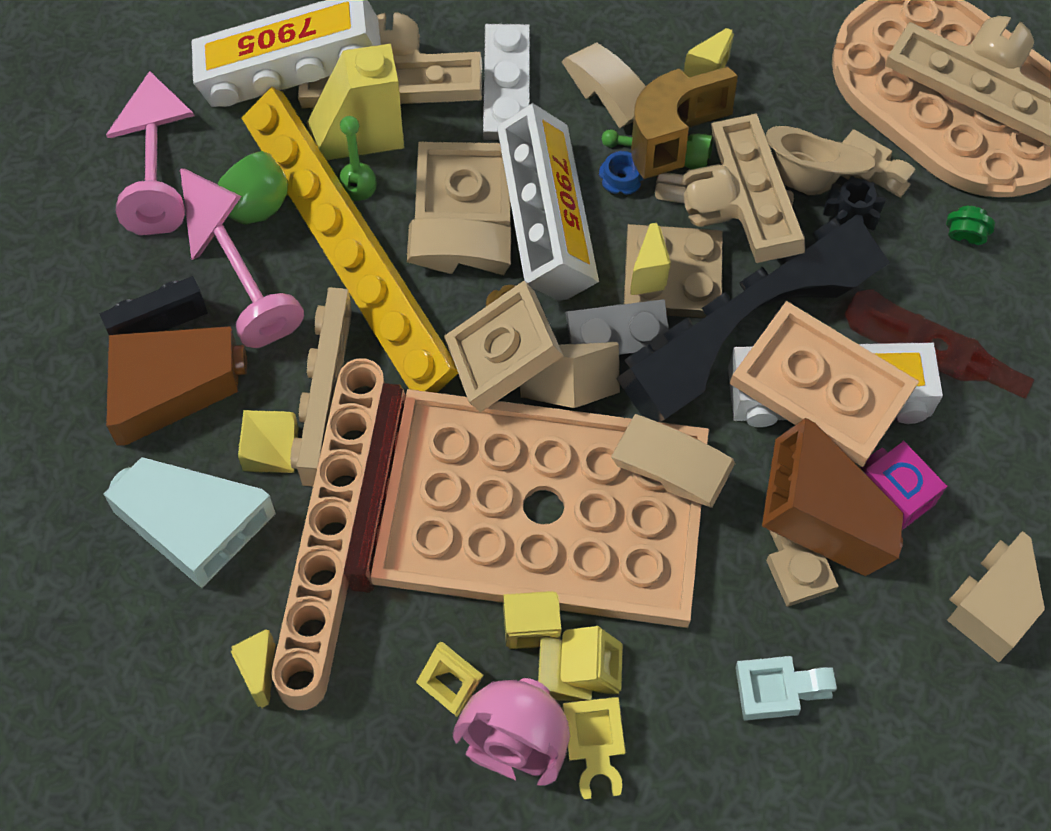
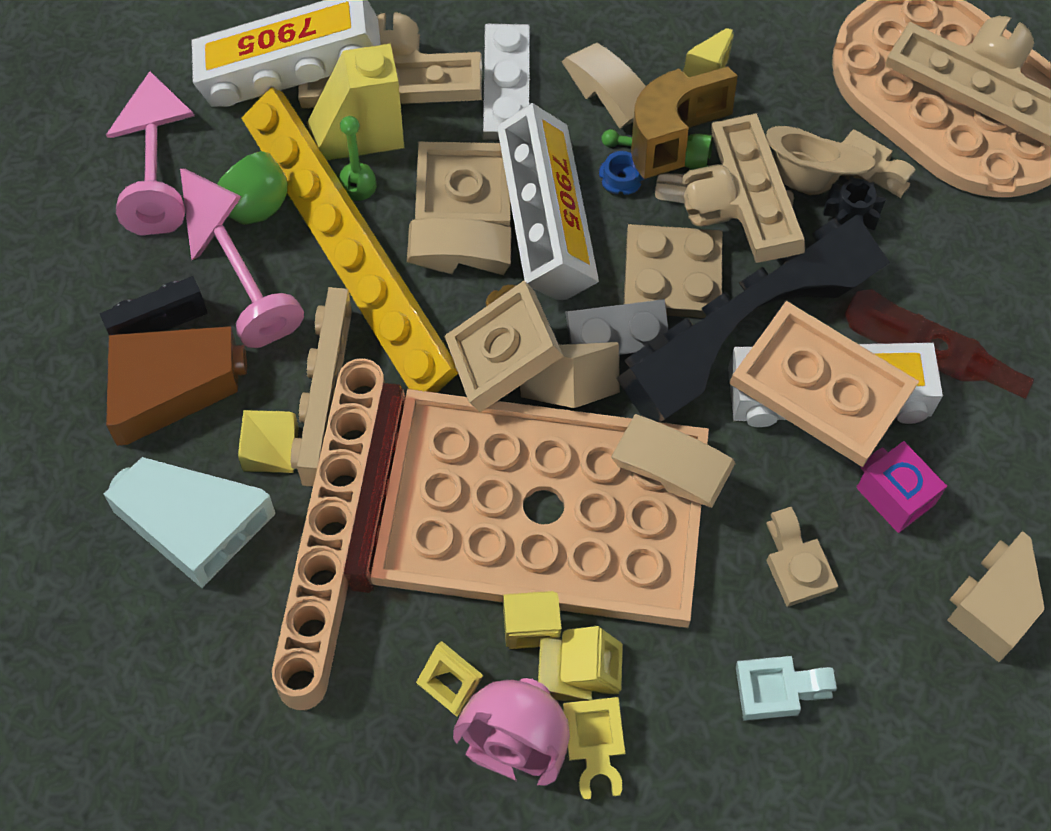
(255, 663): light yellow slope -> none
(652, 263): light yellow slope -> none
(829, 502): dark orange slope -> none
(970, 224): green plate -> none

